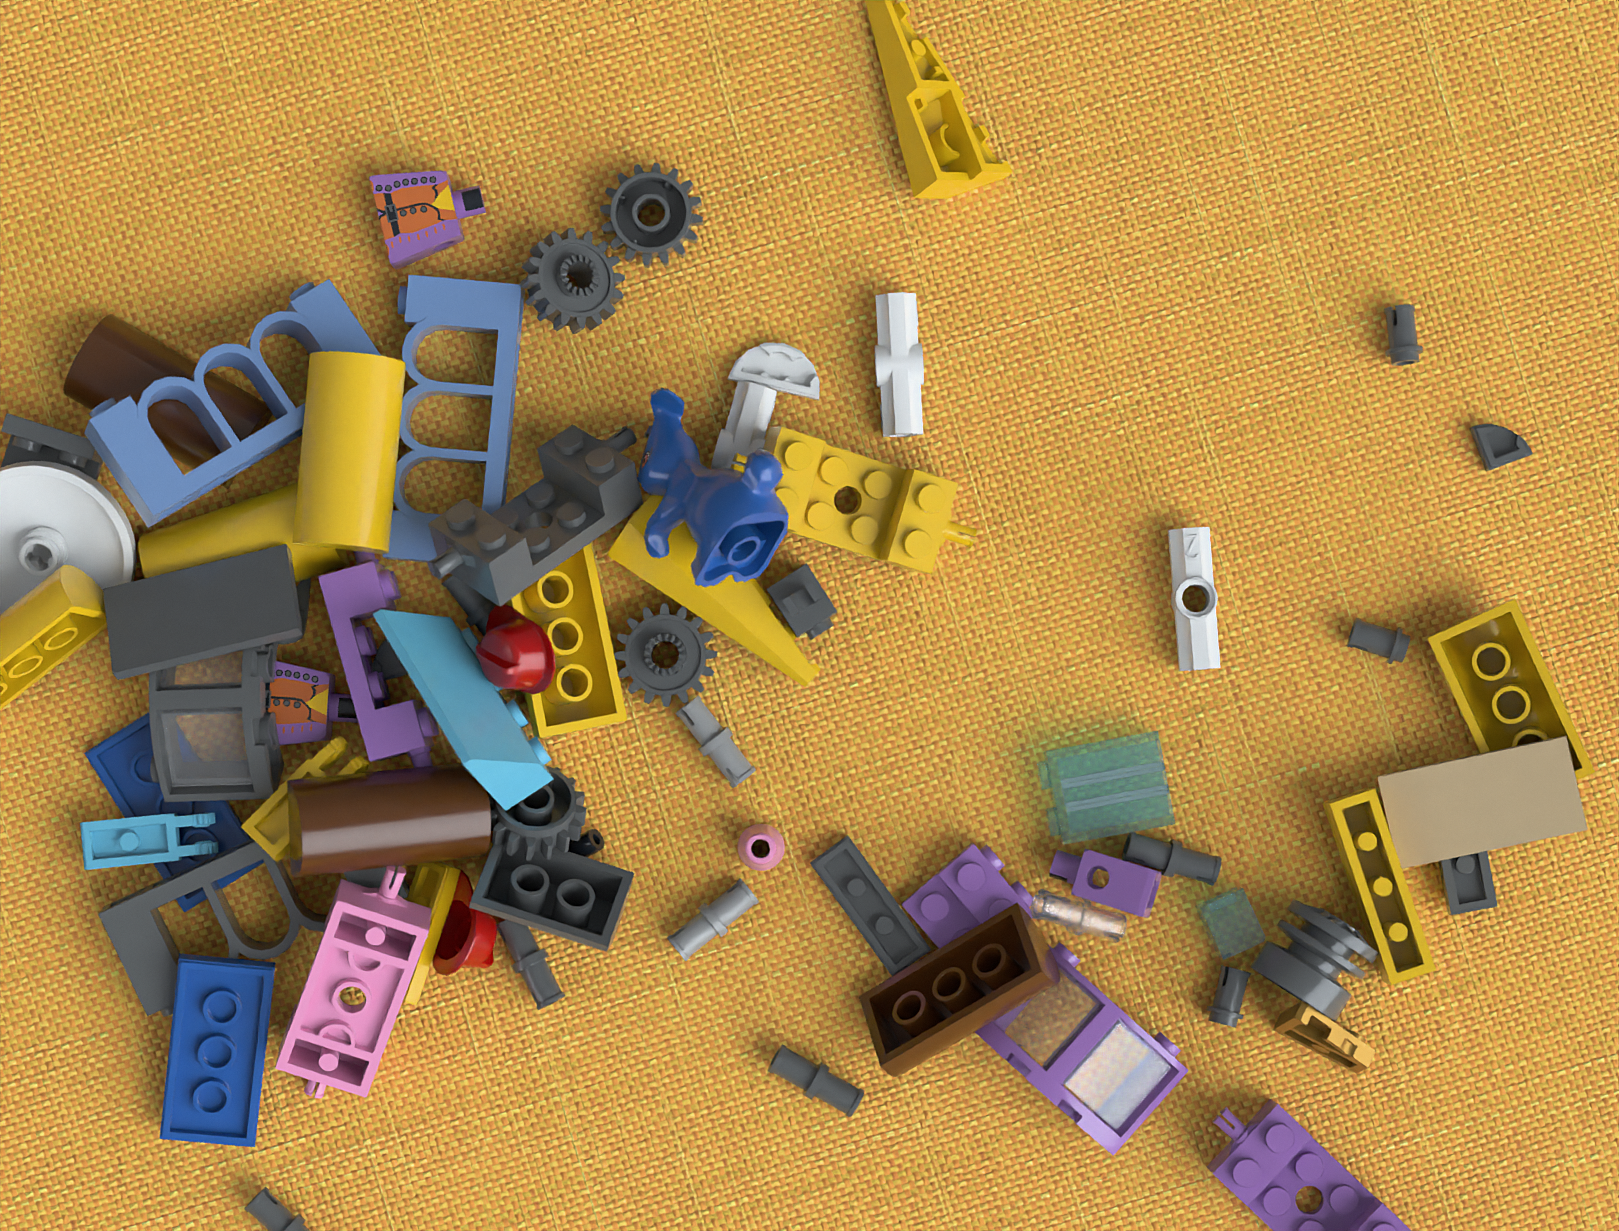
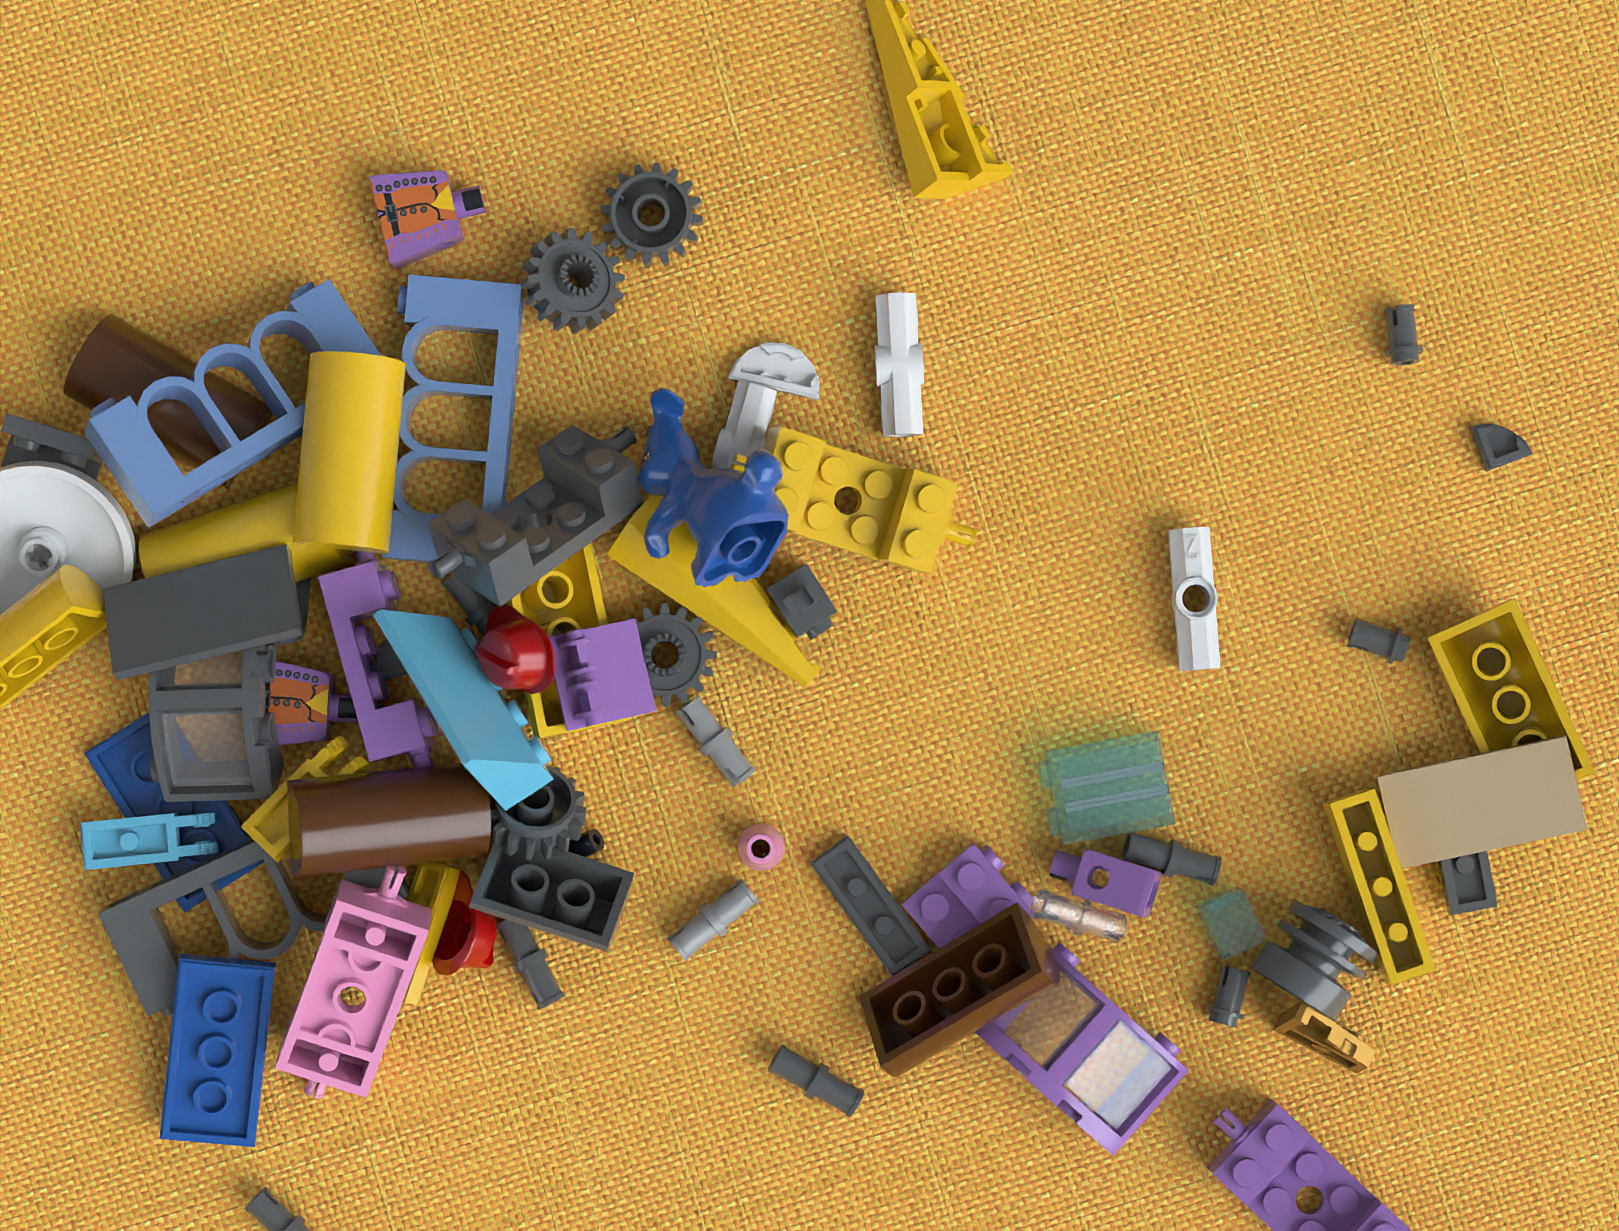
(601, 675): none -> medium lavender hinge

